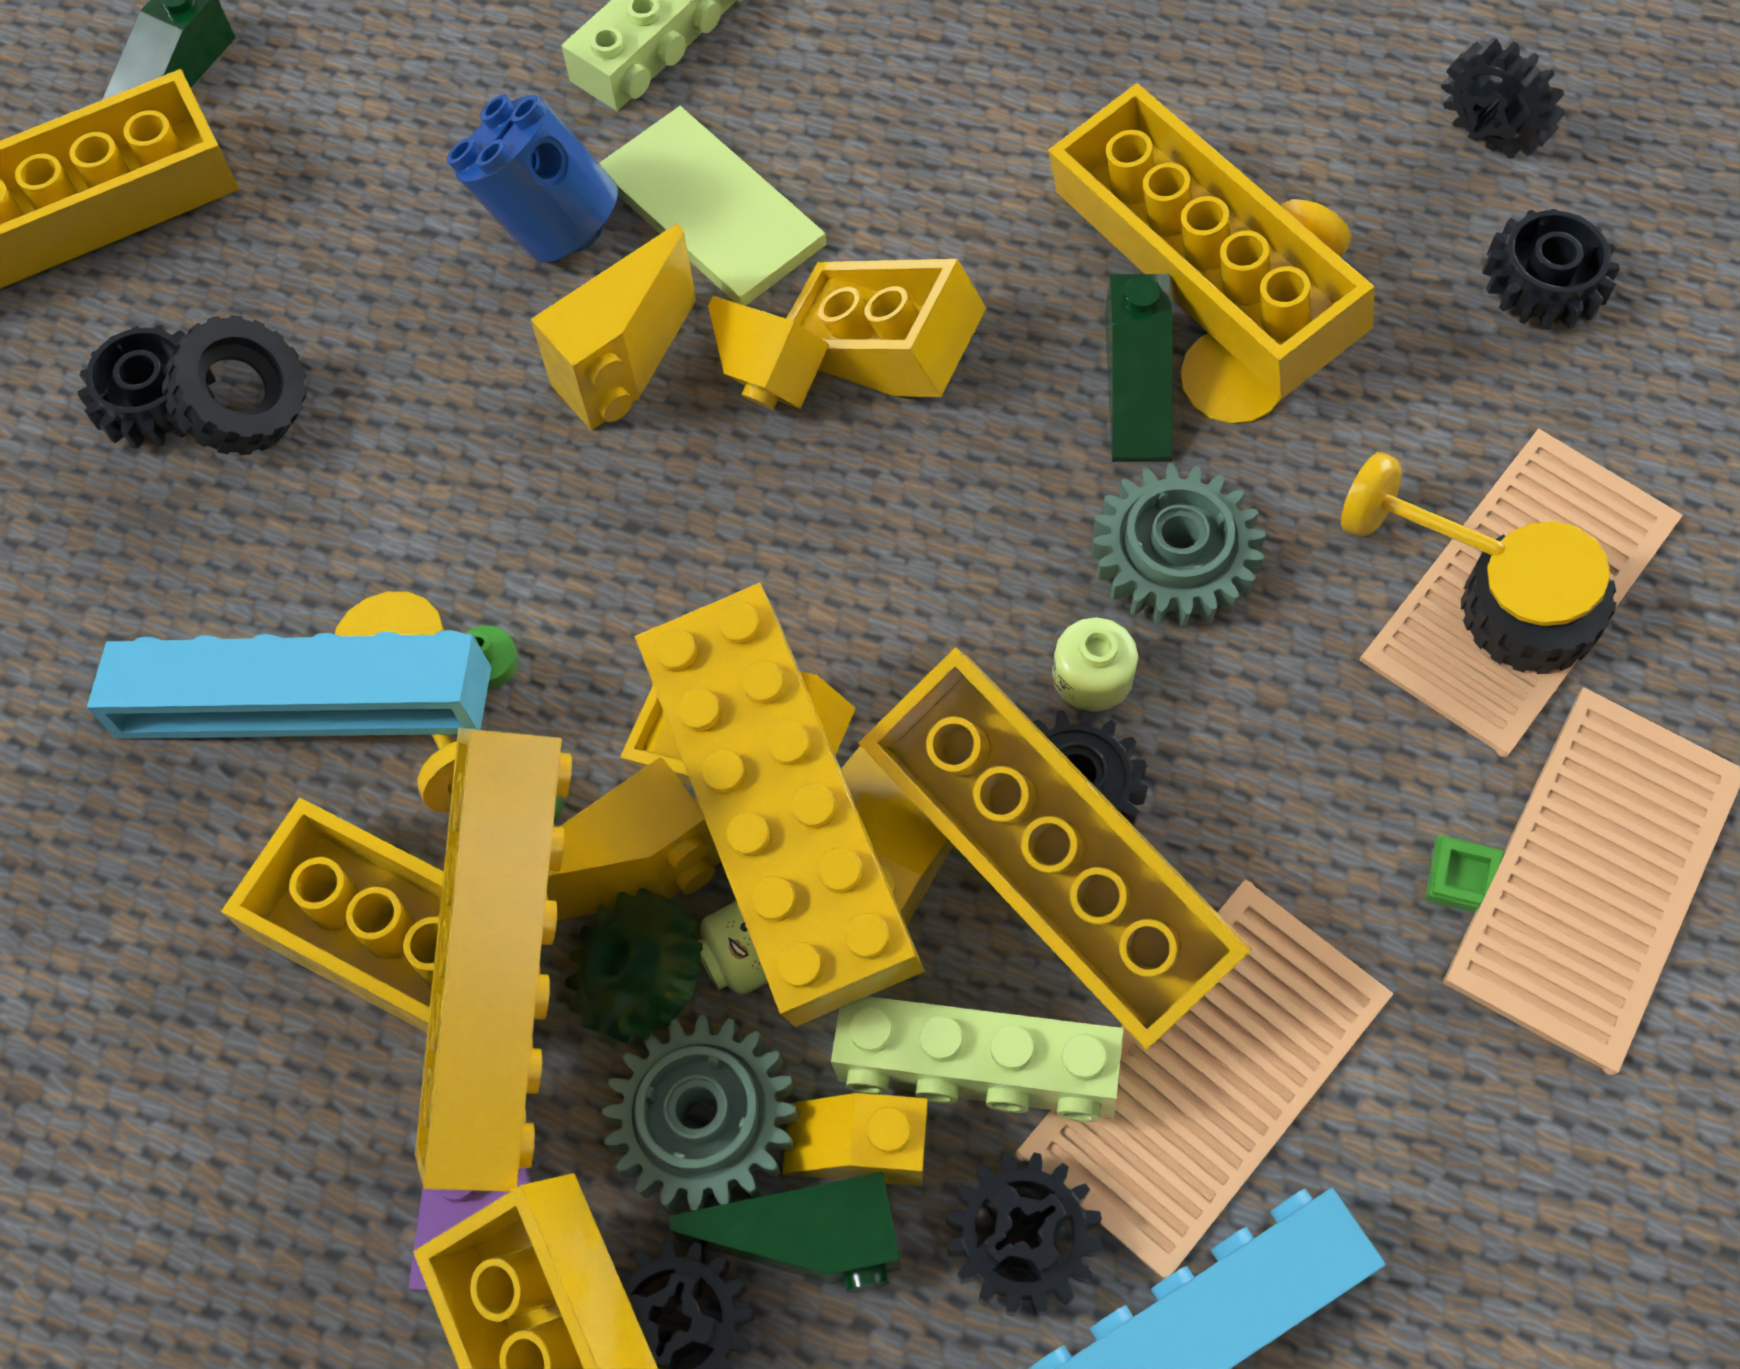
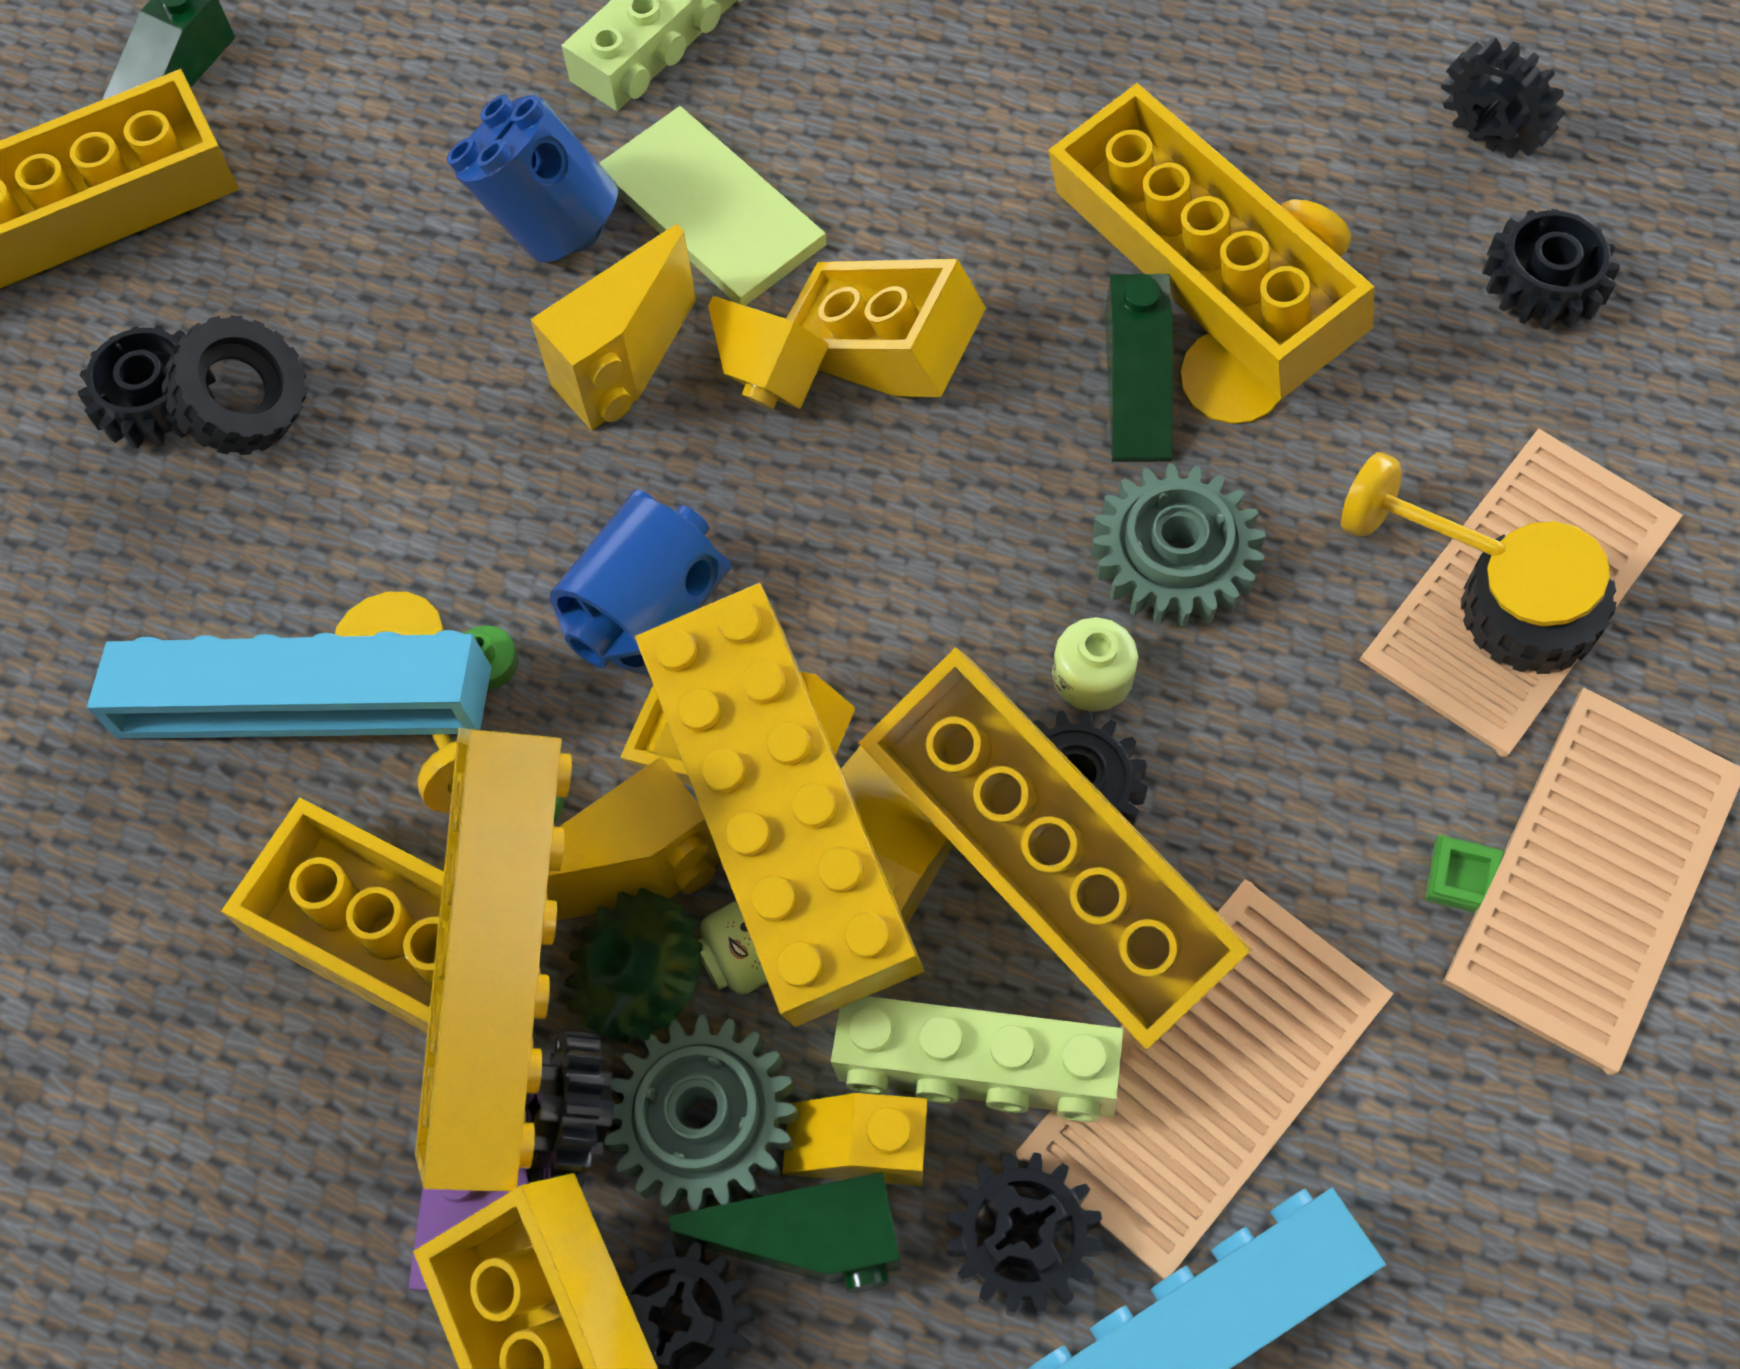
(571, 1107): none -> black gear
(635, 577): none -> blue cylinder

